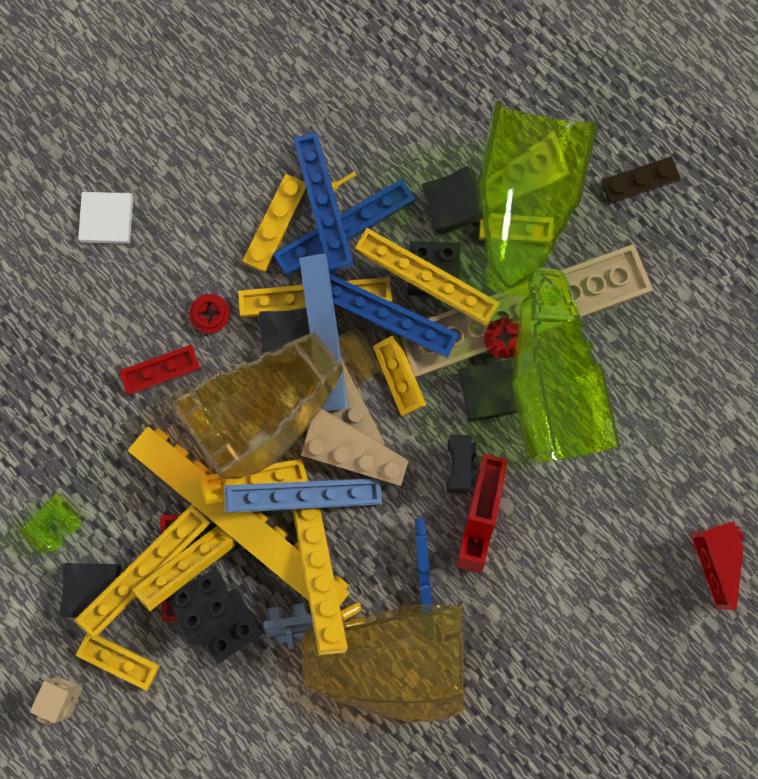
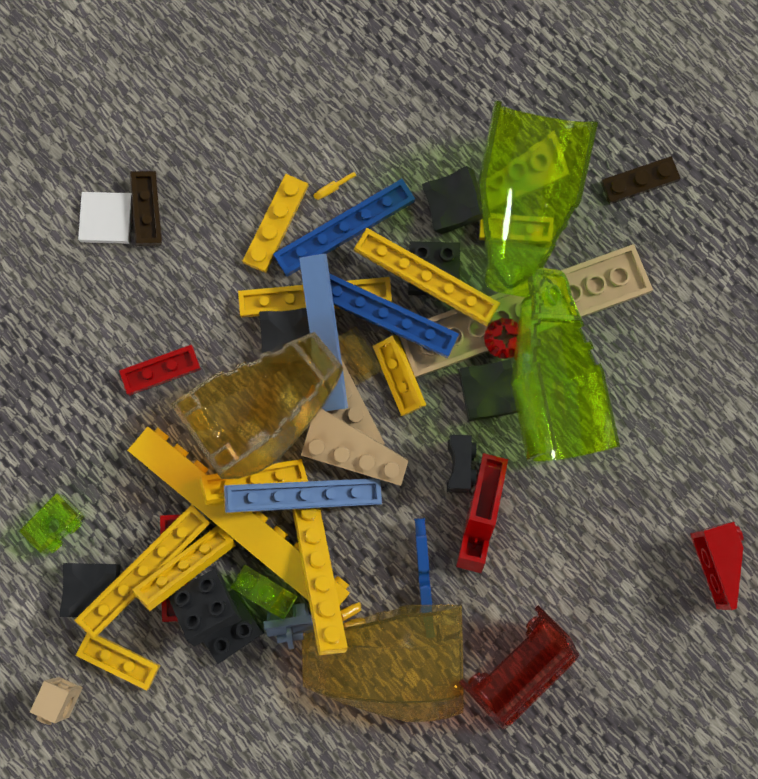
(145, 208): none -> dark brown plate
(201, 306): red gear -> none
(264, 592): none -> clear neon green brick
(323, 202): blue plate -> none
(524, 672): none -> clear red windscreen

